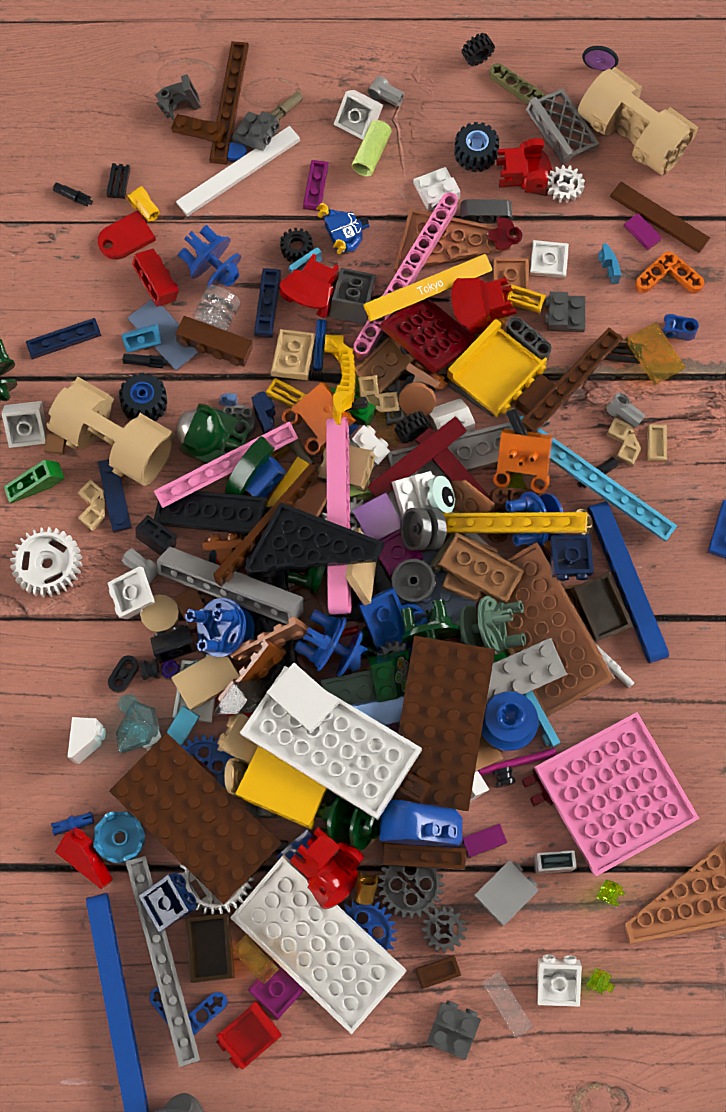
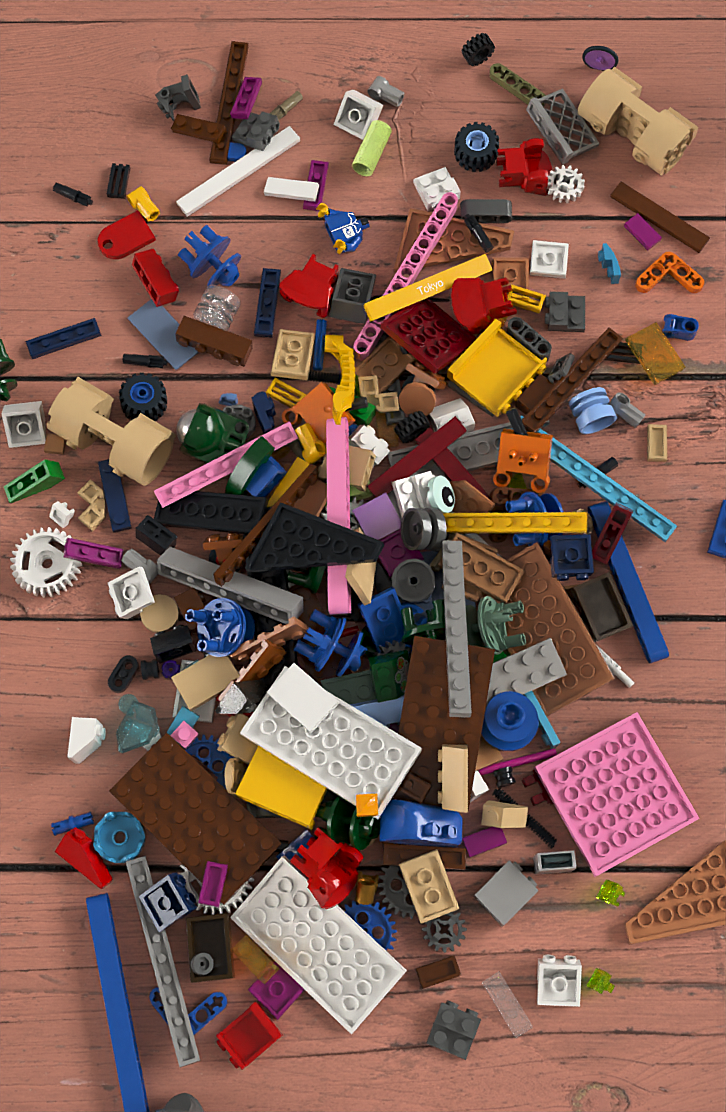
(61, 514): none -> white tile
(93, 553): none -> magenta tile
(141, 338): dark azure slope -> none
(184, 735): none -> bright pink plate
(206, 964): none -> dark grey tile
(213, 884): none -> magenta tile
(246, 98): none -> magenta tile
(291, 189): none -> white tile
(293, 236): black tyre -> none
(300, 264): medium azure tile -> none
(313, 448): none -> yellow piece
(367, 805): none -> light orange tile
(429, 886): none -> tan tile
(453, 777): none -> tan slope
(456, 630): none -> light grey plate
(479, 234): none -> black piece
(502, 234): dark red plate -> none
(504, 815): none -> tan slope
(530, 821): none -> black piece
(561, 369): none -> dark grey tile
(592, 410): none -> light blue wheel
(611, 533): none -> dark red slope
(624, 433): tan tile -> none

